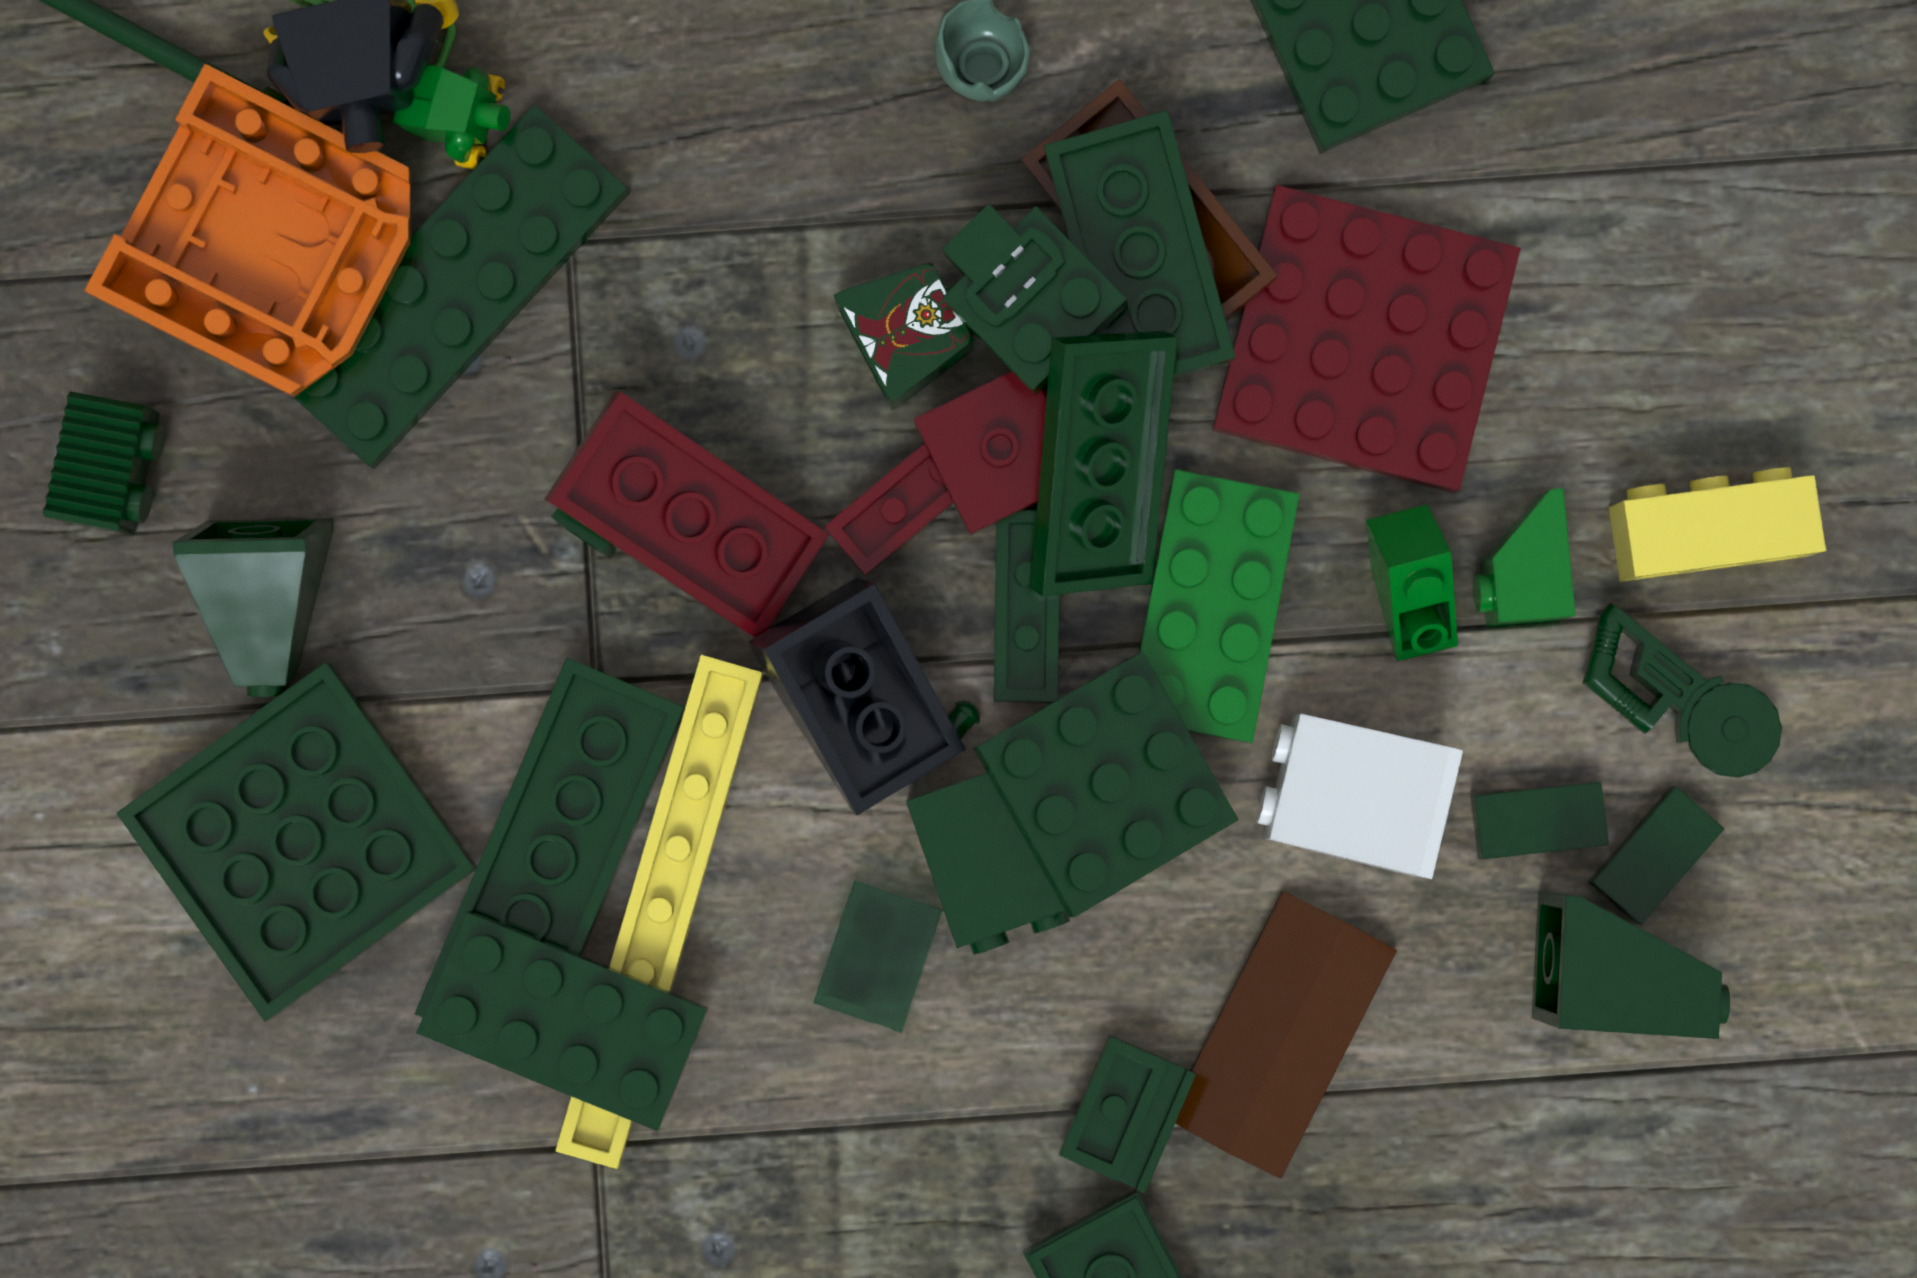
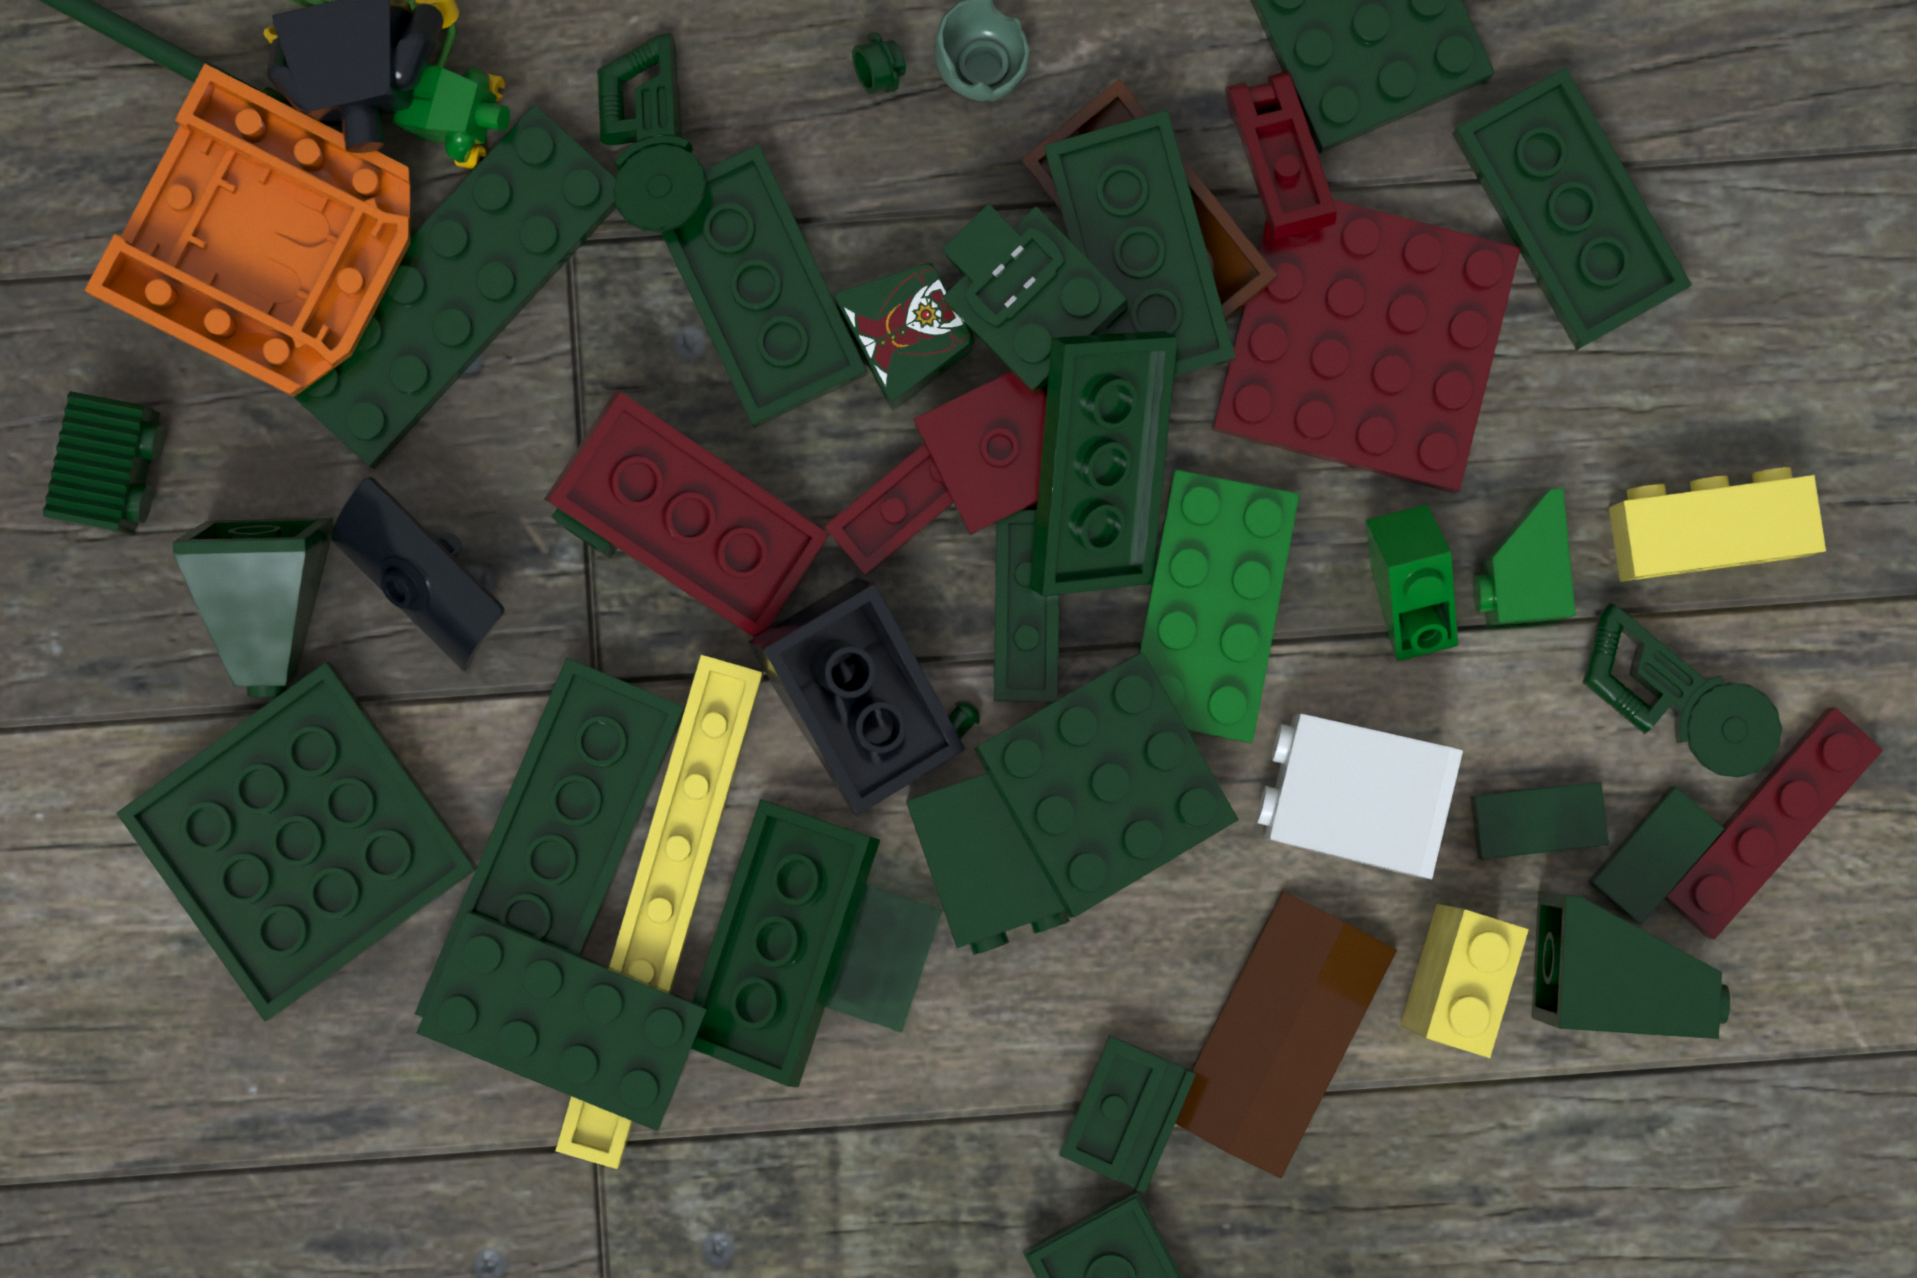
(417, 571): none -> black shield
(658, 175): none -> dark green piece
(762, 292): none -> dark green plate
(781, 941): none -> dark green plate
(878, 64): none -> dark green plate
(1281, 156): none -> dark red plate
(1464, 979): none -> light yellow brick
(1571, 208): none -> dark green plate
(1773, 822): none -> dark red plate

